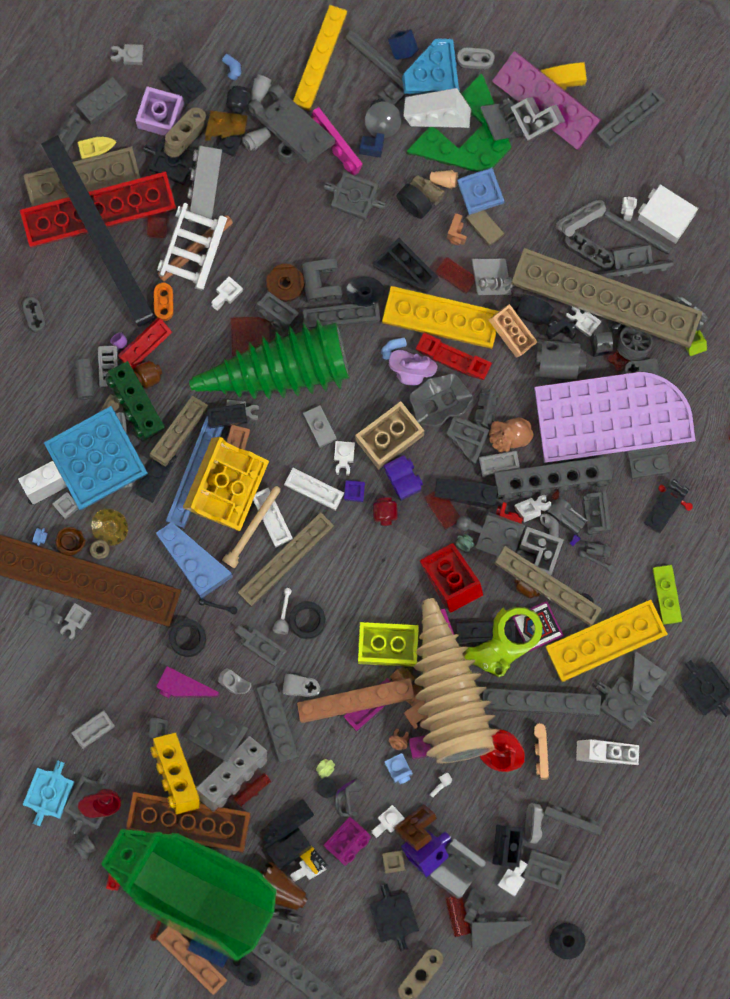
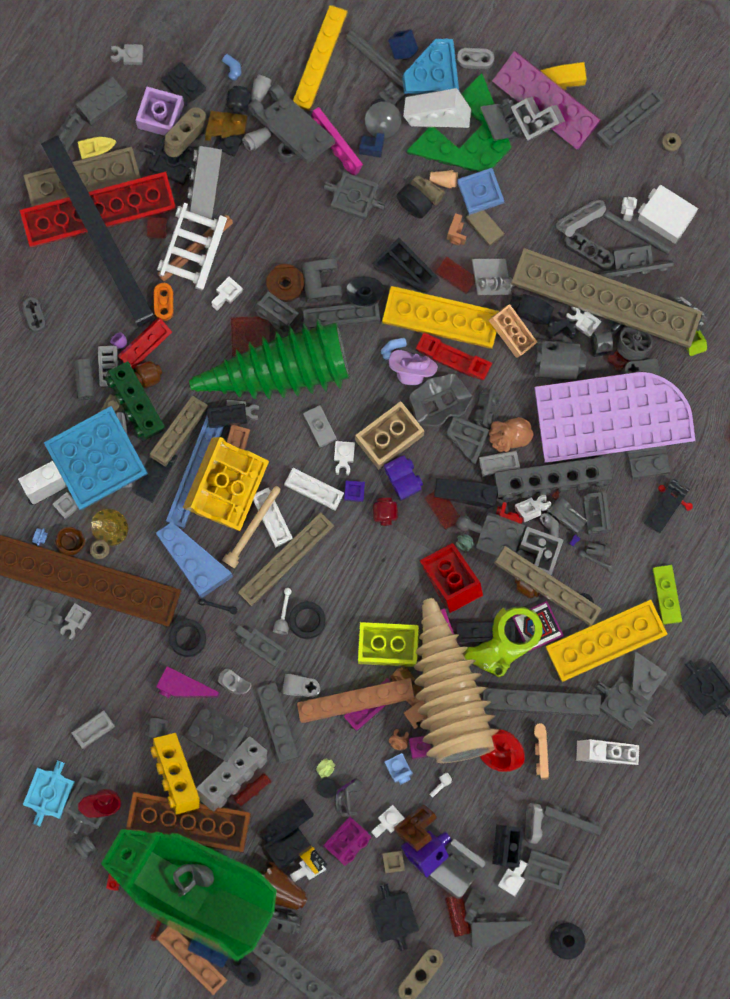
(201, 876): none -> dark grey piece
(668, 146): none -> dark tan plate

